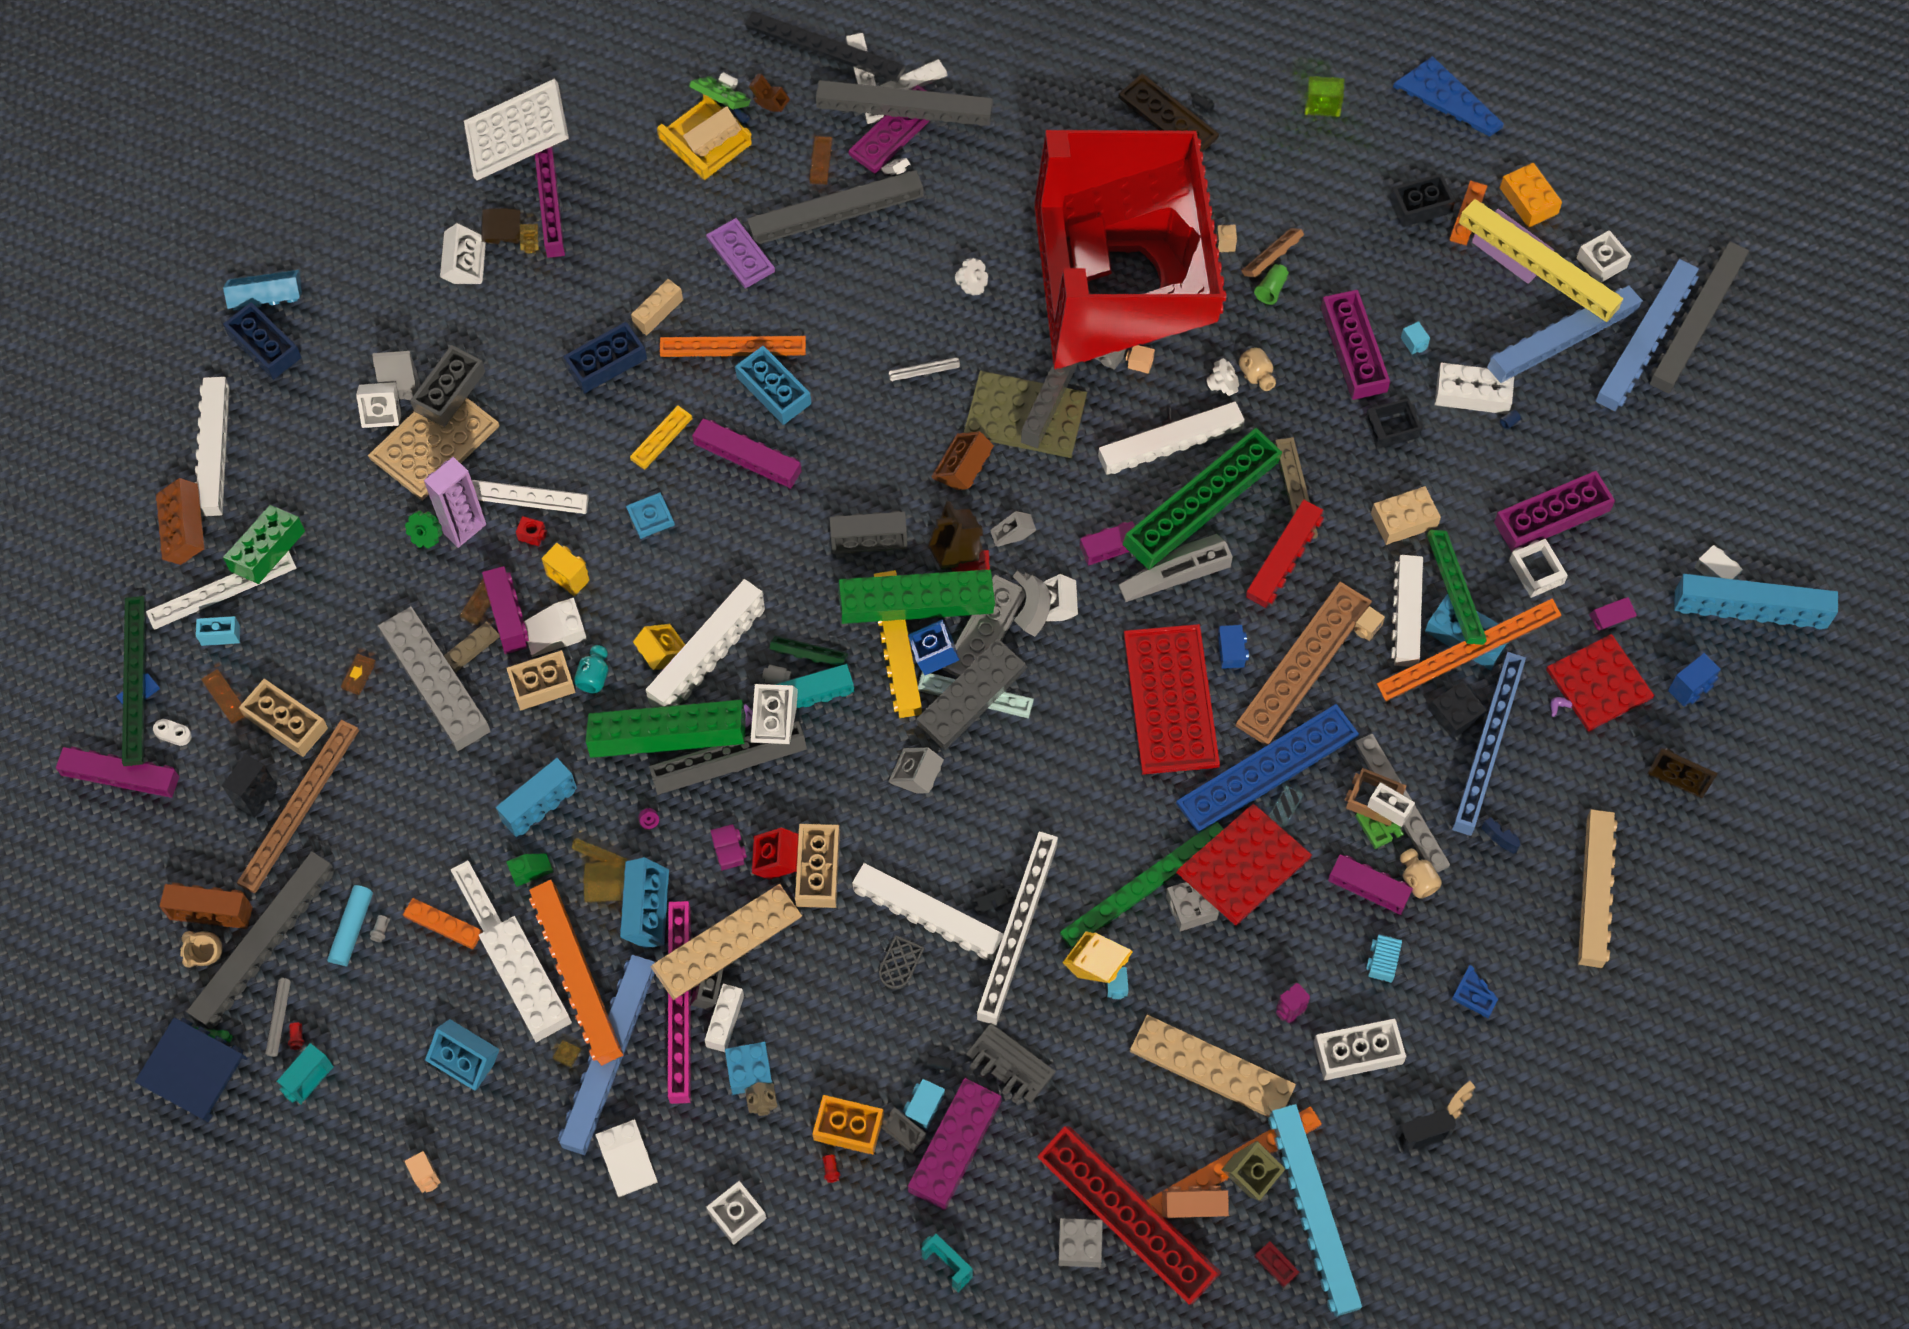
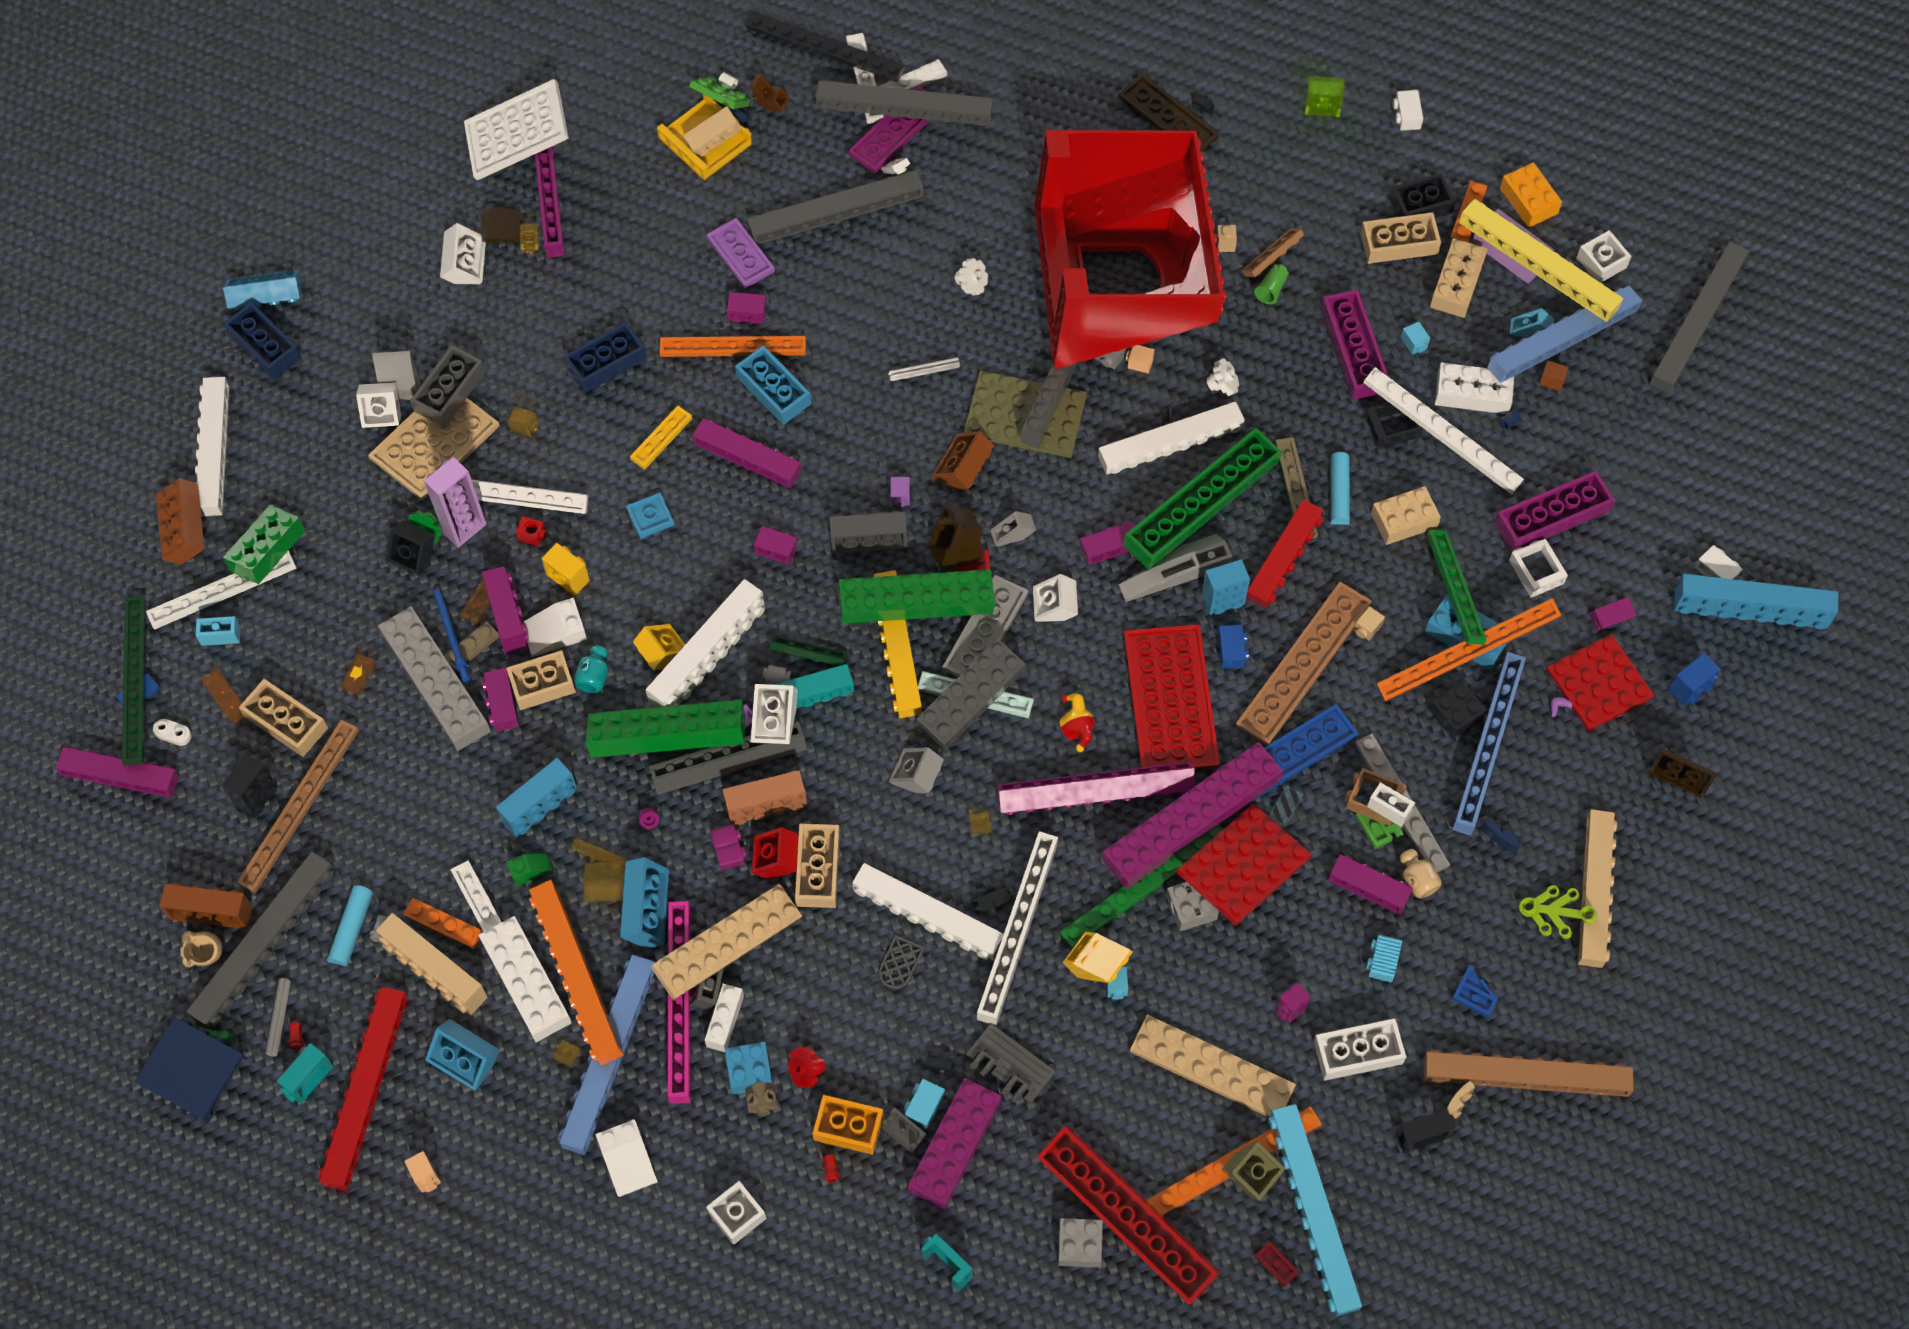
(363, 1089): none -> red brick
(410, 547): none -> black brick
(431, 964): none -> tan brick
(460, 663): none -> blue bar
(500, 700): none -> magenta brick
(523, 421): none -> clear yellow brick
(657, 307): tan brick -> none
(746, 307): none -> magenta brick
(765, 798): none -> nougat brick
(776, 545): none -> magenta brick
(805, 1067): none -> red plant
(821, 160): clear orange tile -> none
(900, 491): none -> medium lavender brick
(933, 647): blue brick -> none
(980, 823): none -> clear yellow tile
(1036, 606): light grey arch -> none
(1077, 722): none -> piece
(1090, 248): red tile -> none
(1096, 787): none -> brick
(1192, 815): none -> magenta brick
(1195, 1202): nougat brick -> none
(1225, 587): none -> dark azure brick
(1257, 368): tan piece -> none
(1340, 488): none -> medium azure brick
(1400, 238): none -> tan brick
(1408, 109): none -> white brick
(1408, 610): white brick -> none
(1443, 430): none -> white plate
(1445, 93): blue wing -> none
(1458, 278): none -> tan brick
(1528, 1074): none -> medium nougat brick
(1529, 323): none -> medium azure slope
(1554, 375): none -> dark orange panel
(1555, 910): none -> lime plant
(1647, 335): medium blue brick -> none

